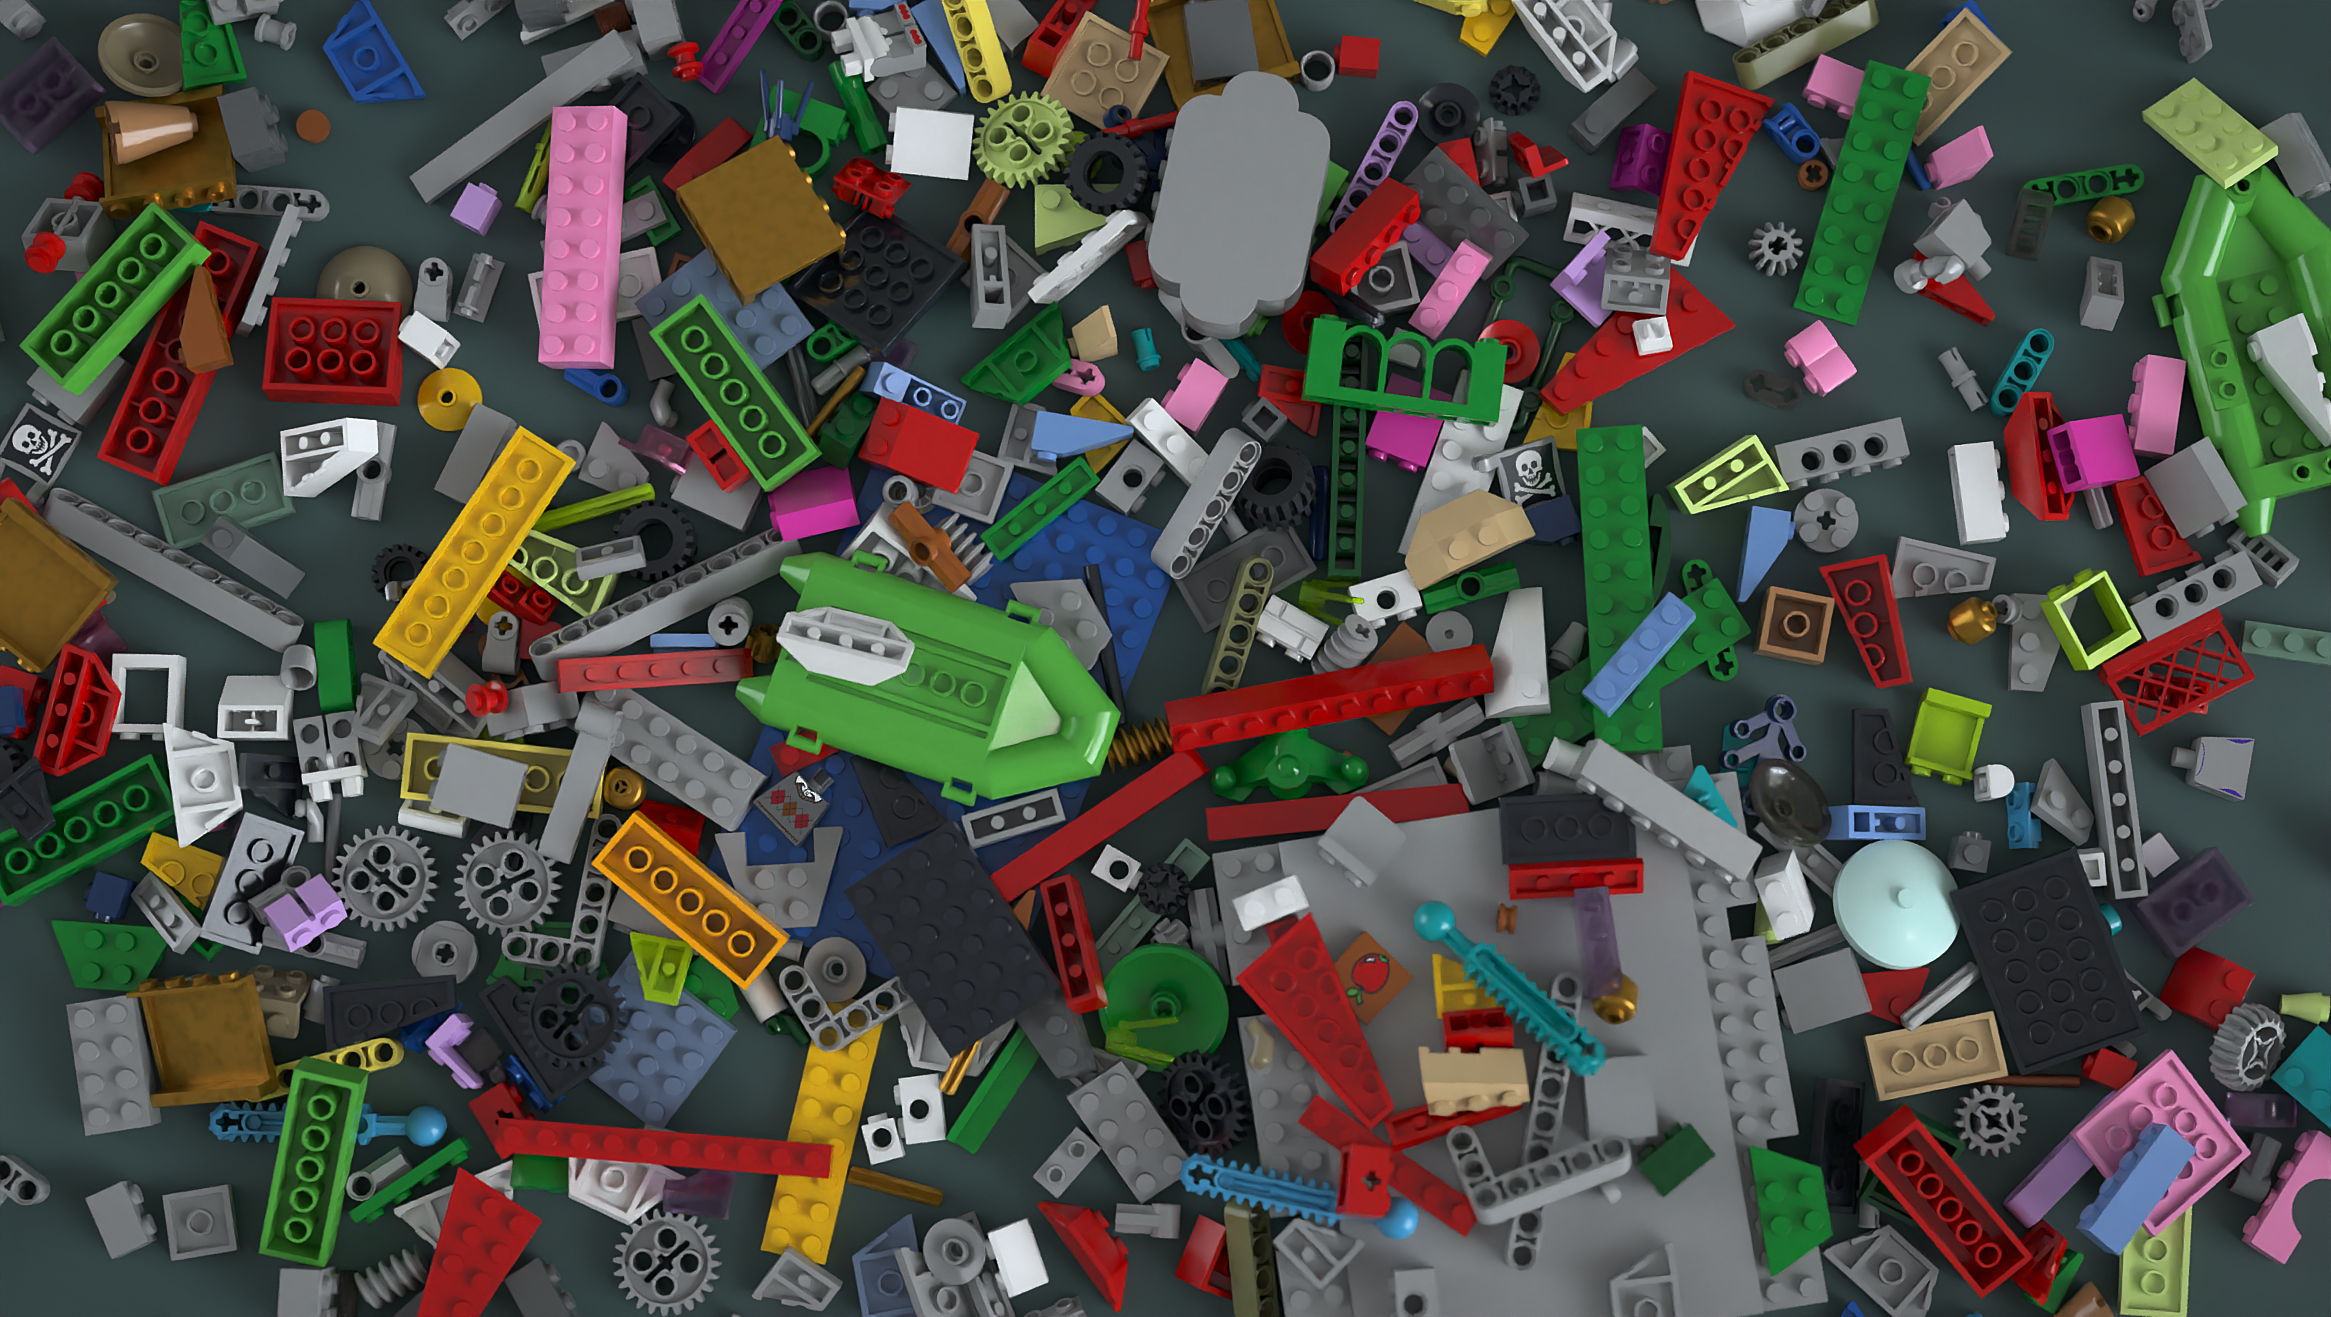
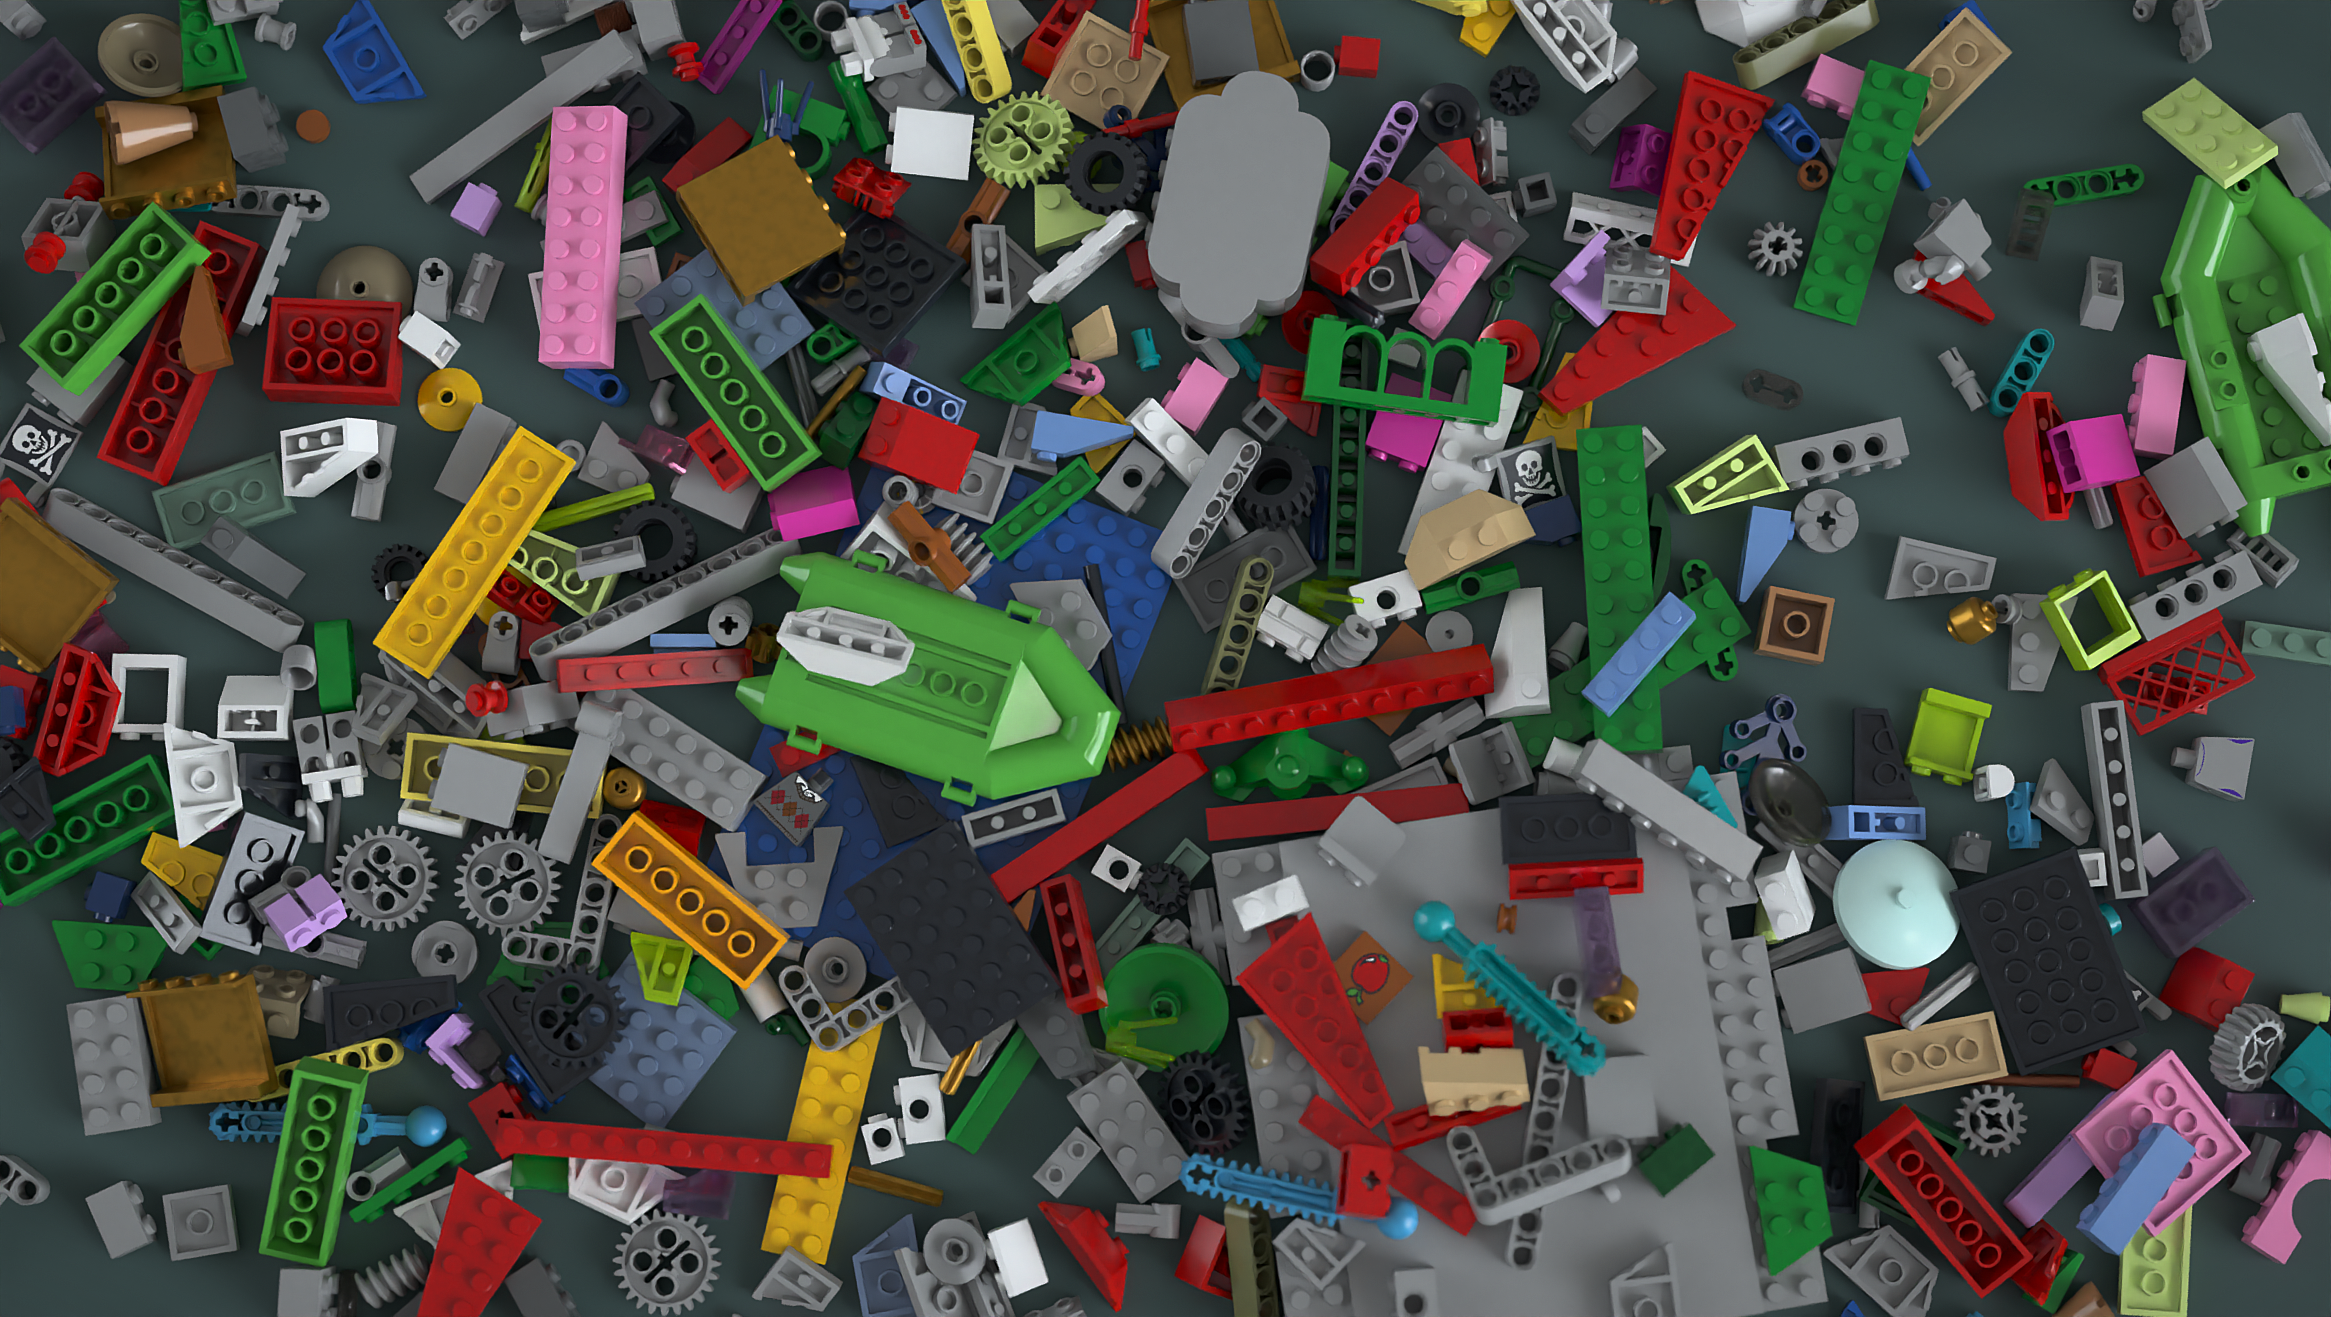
(1534, 160): red panel -> none
(1652, 335): white tile -> none
(1819, 359): bright pink brick -> none
(1871, 613): red wedge -> none
(1959, 159): bright pink slope -> none
(1977, 493): white brick -> none
(2110, 219): pearl gold head -> none

